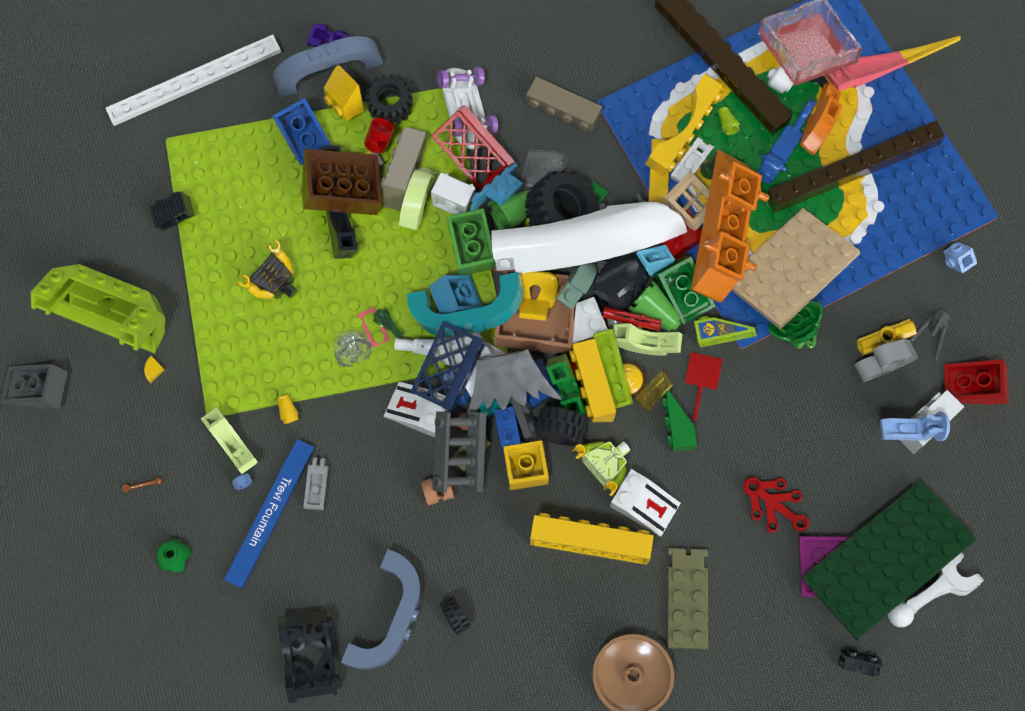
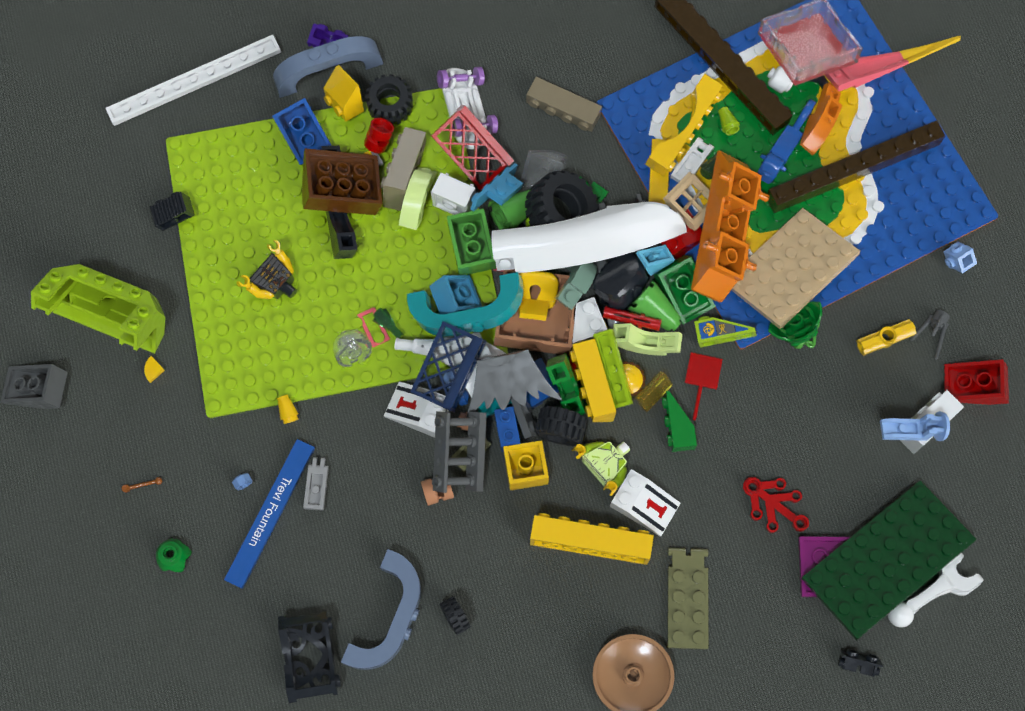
(229, 440): yellowish green arch -> none
(886, 359): light grey connector -> none

